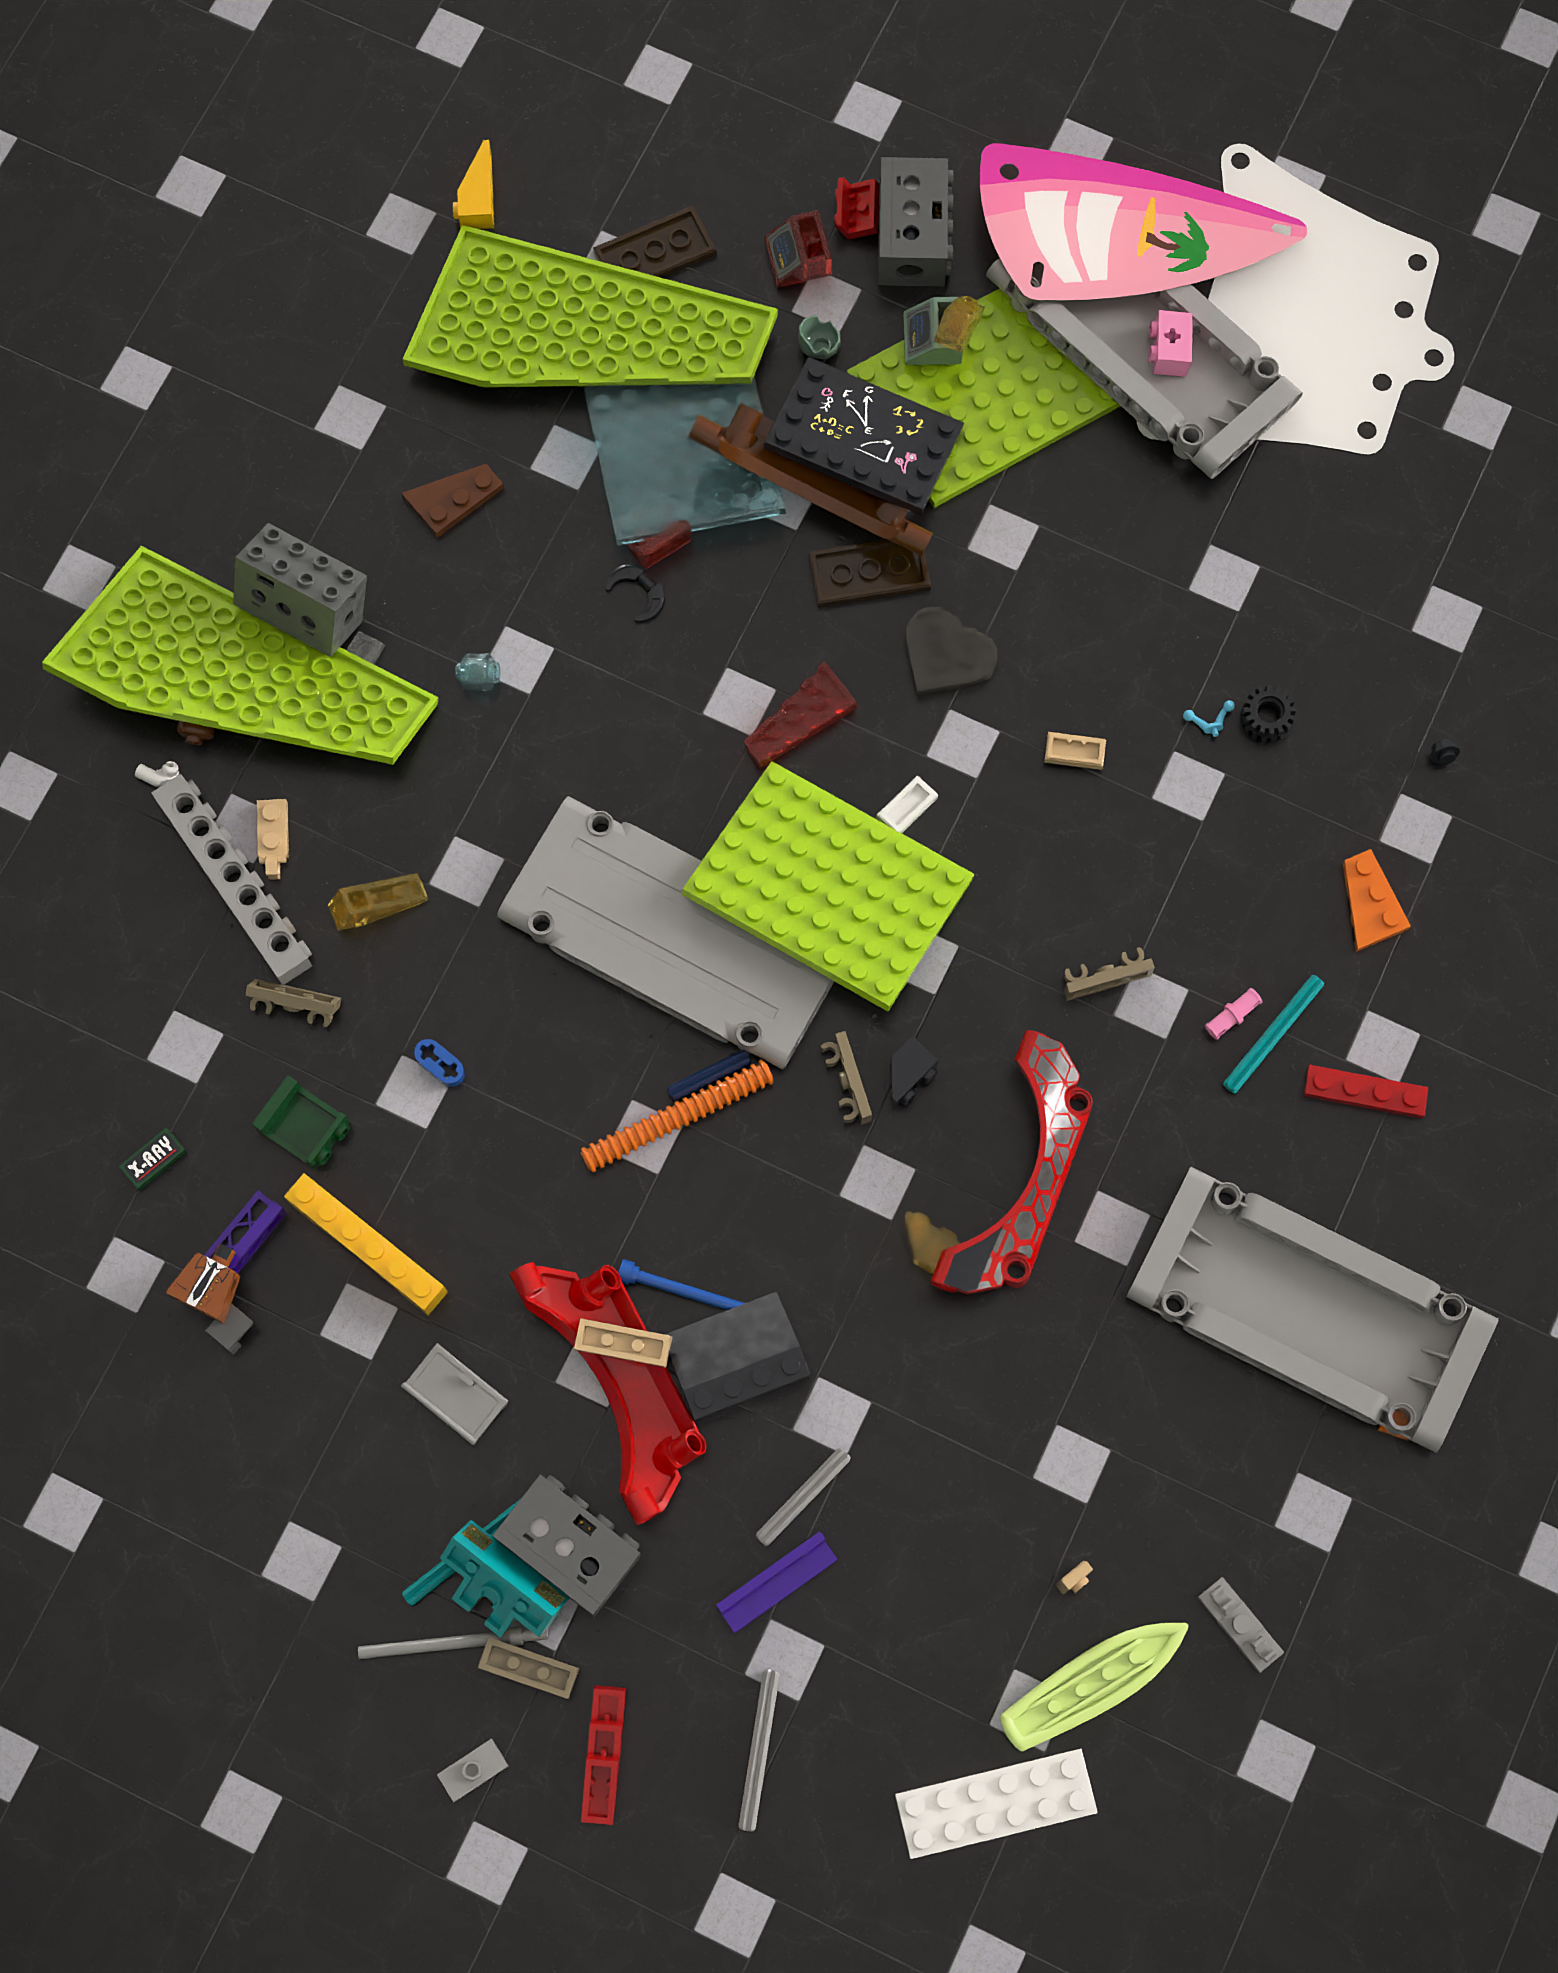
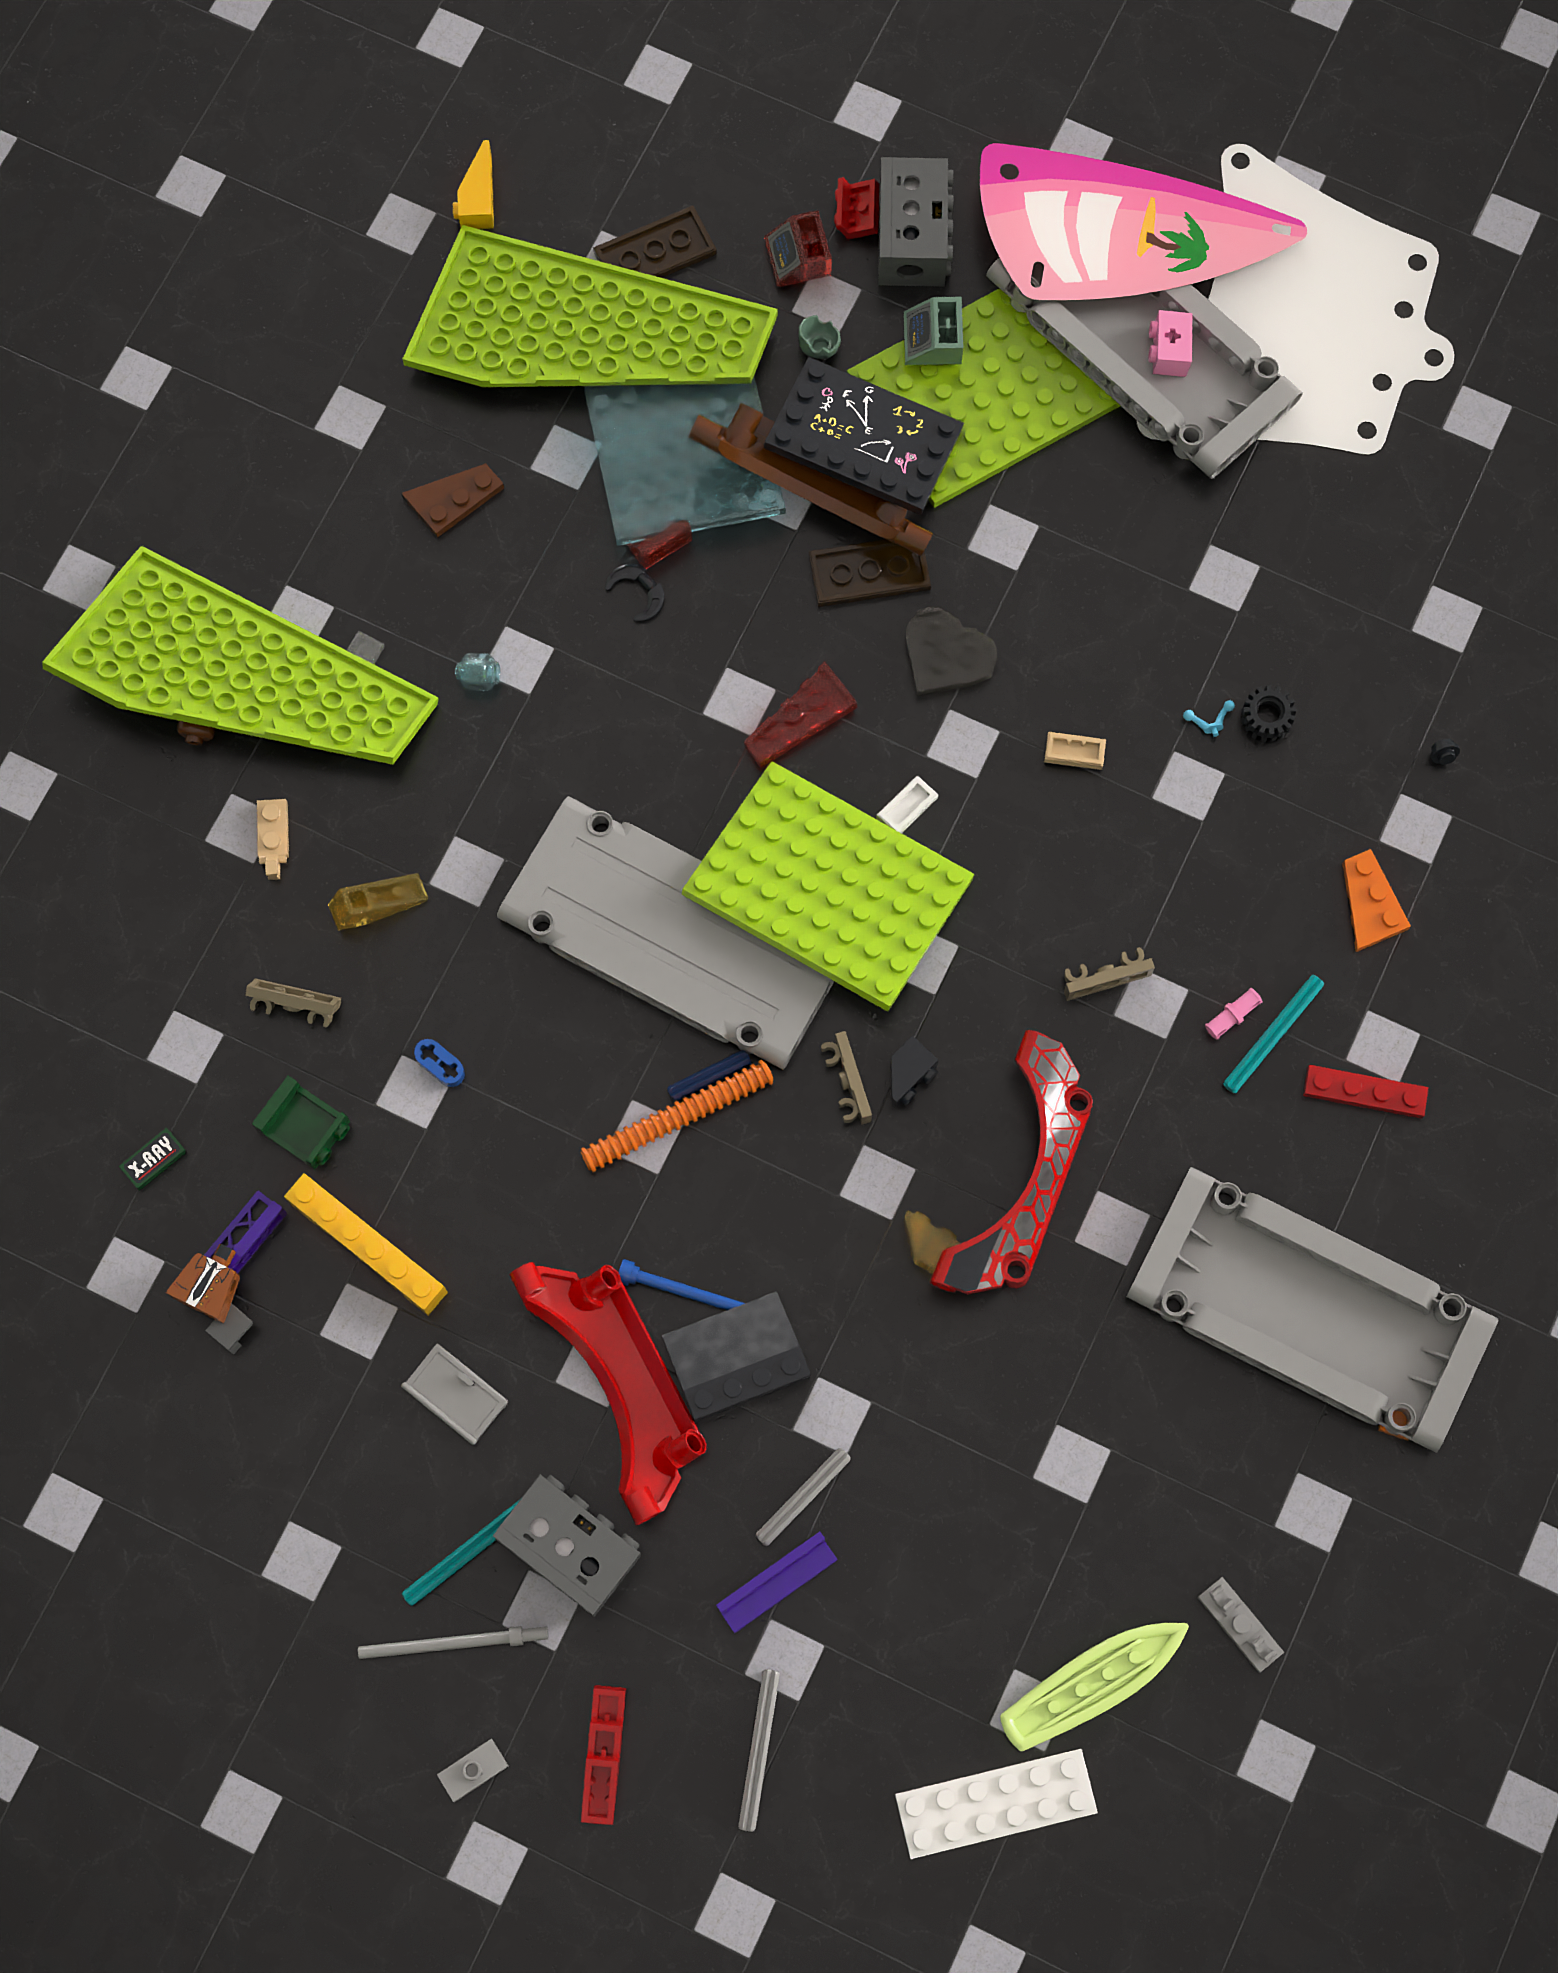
(158, 777): white arm -> none
(171, 799): light grey brick -> none
(299, 589): dark grey piece -> none
(504, 1579): teal piece -> none
(528, 1668): dark tan plate -> none
(623, 1343): tan plate -> none
(959, 323): clear yellow slope -> none
(1075, 1579): tan plate -> none

